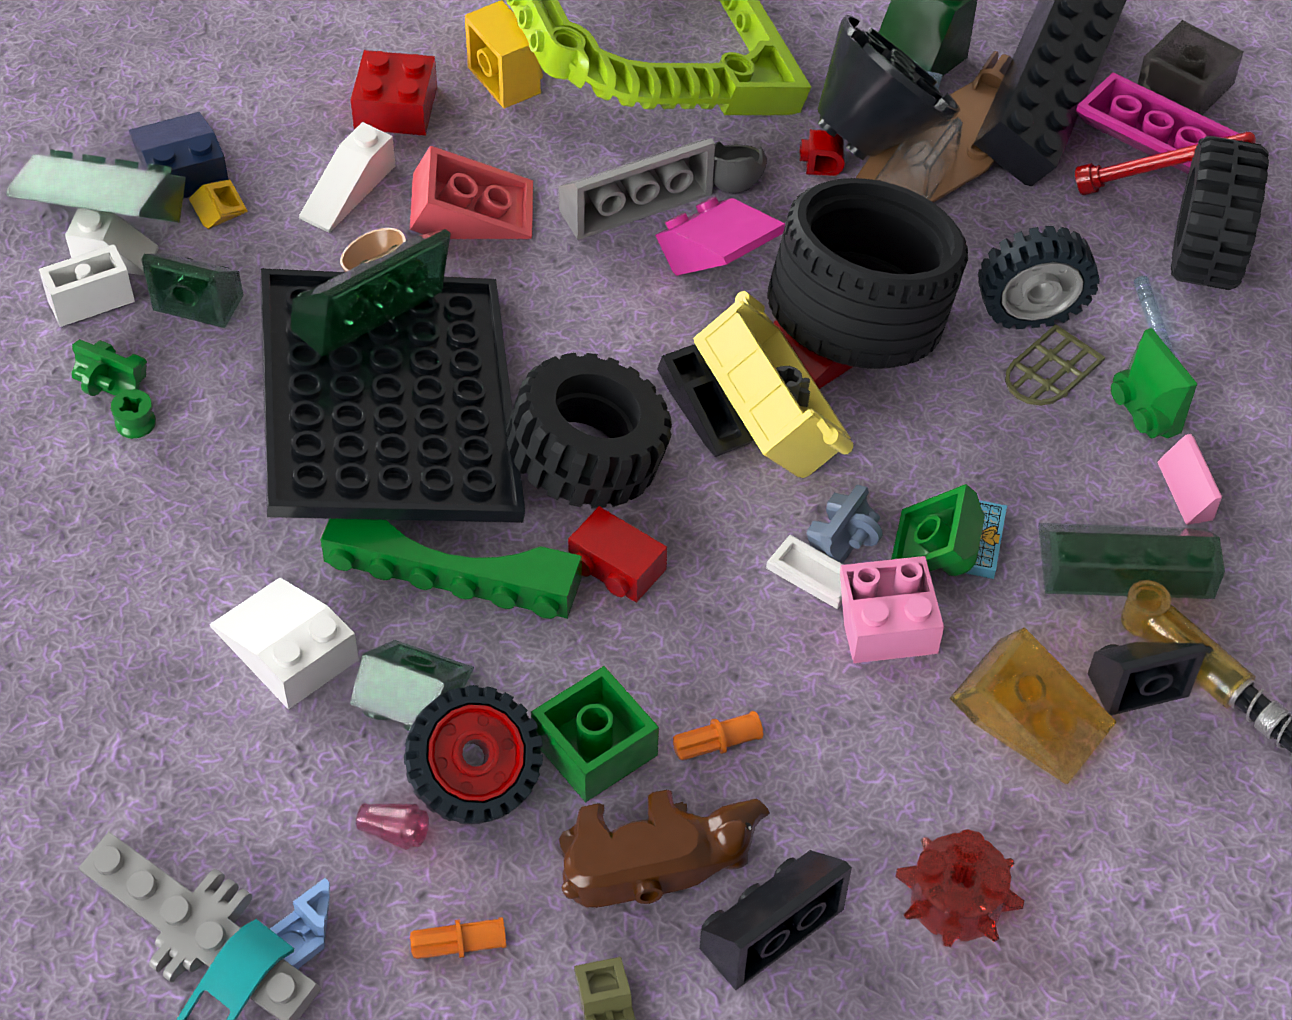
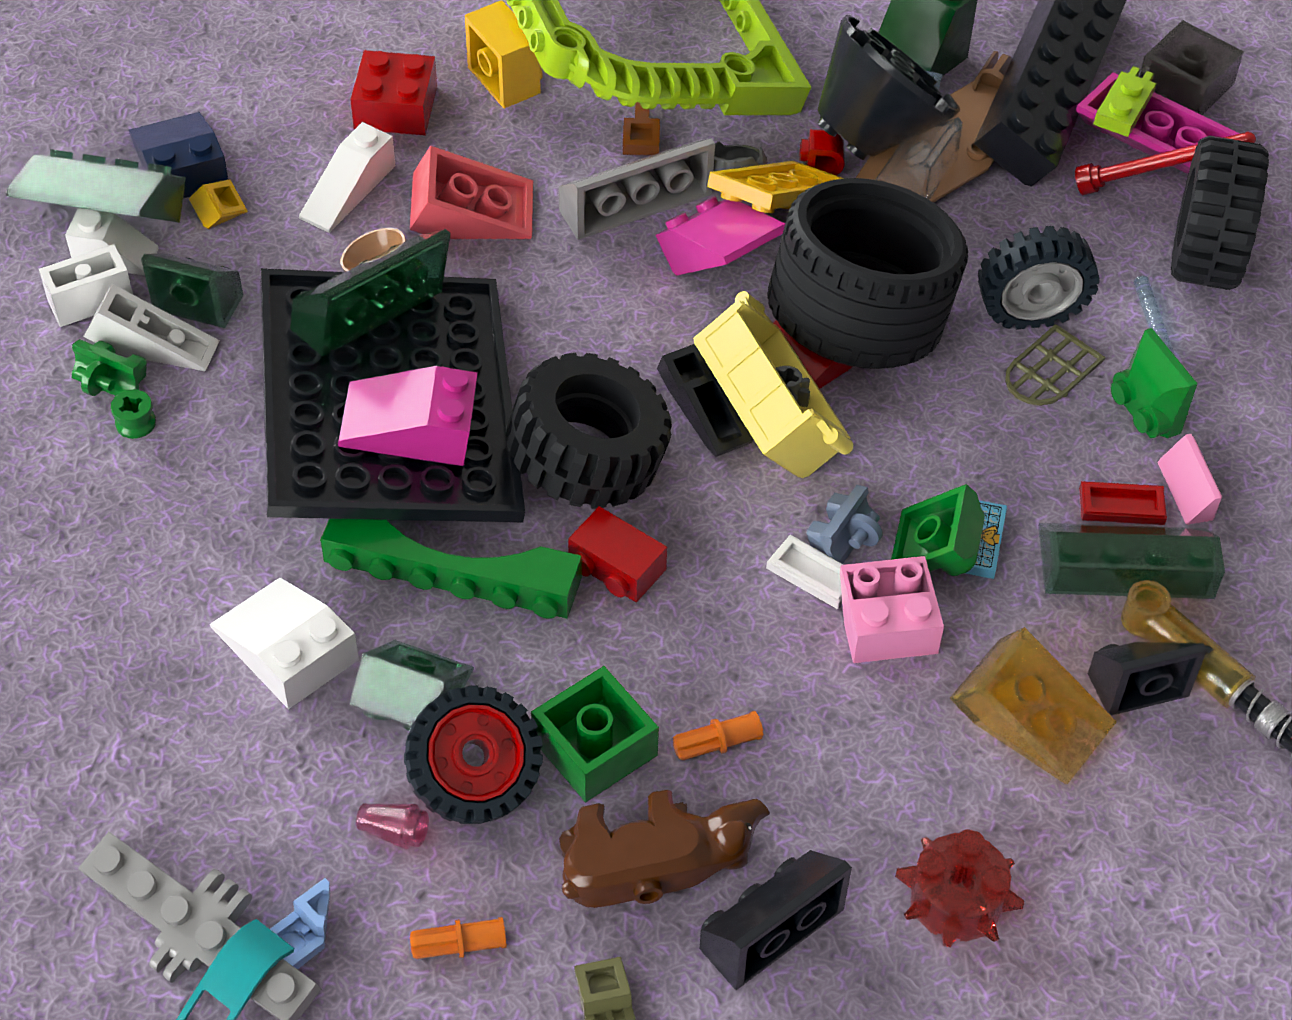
(149, 332): none -> white slope
(411, 414): none -> dark pink slope
(641, 133): none -> dark orange plate
(767, 184): none -> yellow plate
(1122, 503): none -> red tile
(1125, 102): none -> lime hinge

